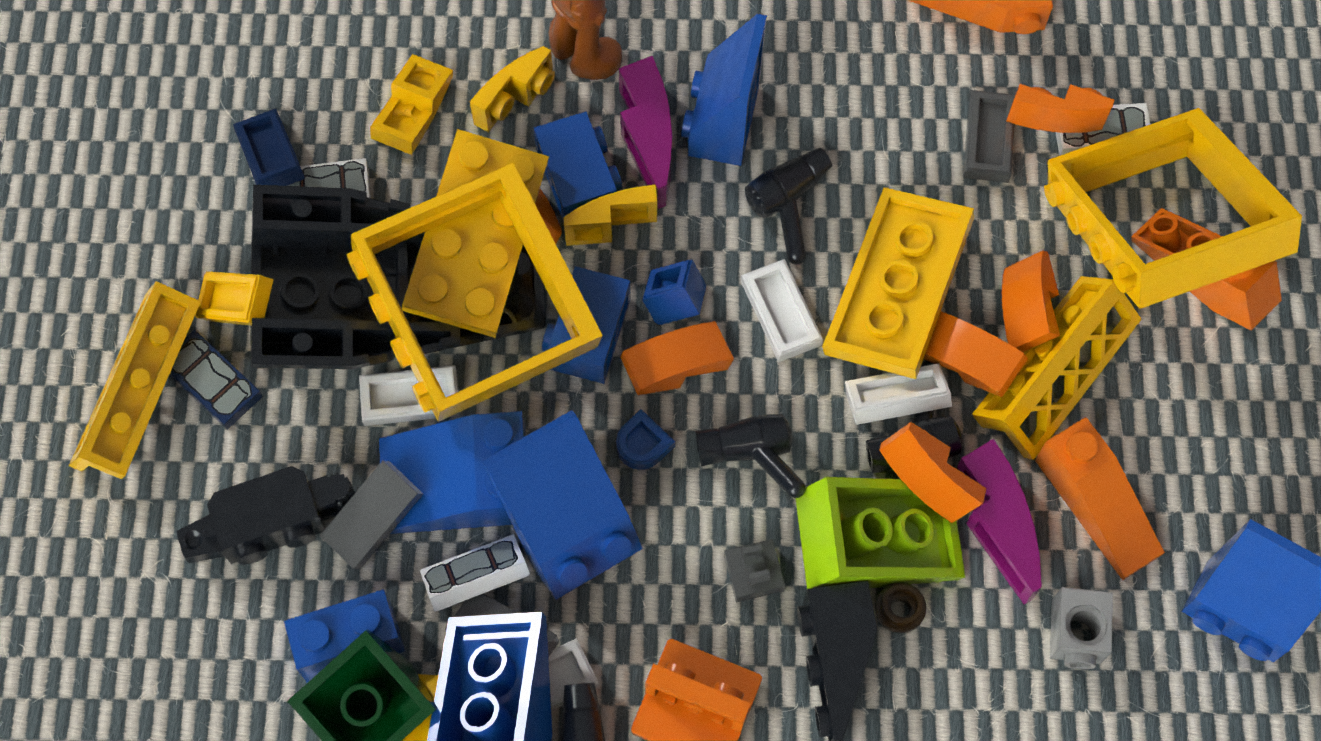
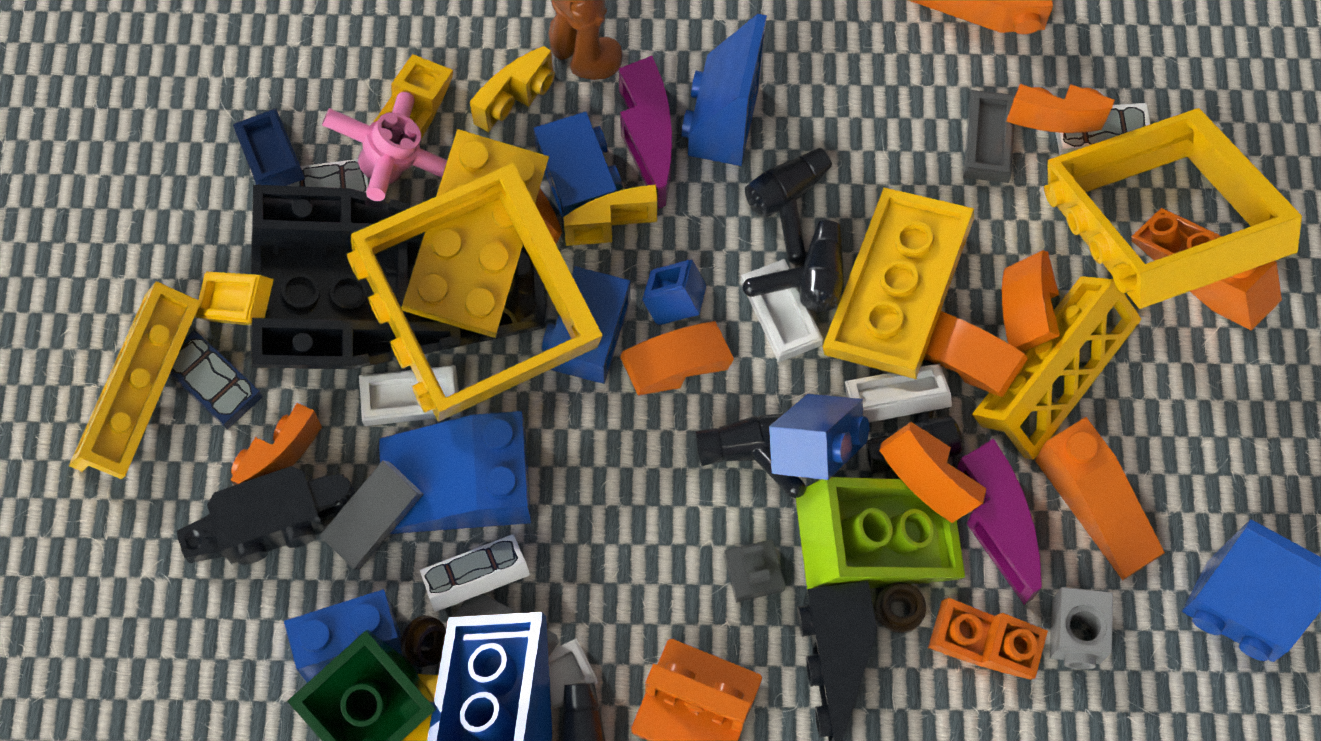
(291, 437): none -> orange slope
(387, 144): none -> bright pink bar
(432, 633): none -> dark brown plate
(562, 505): blue slope -> none
(642, 442): blue tile -> none
(817, 436): none -> blue brick
(818, 278): none -> black piece
(988, 640): none -> orange slope

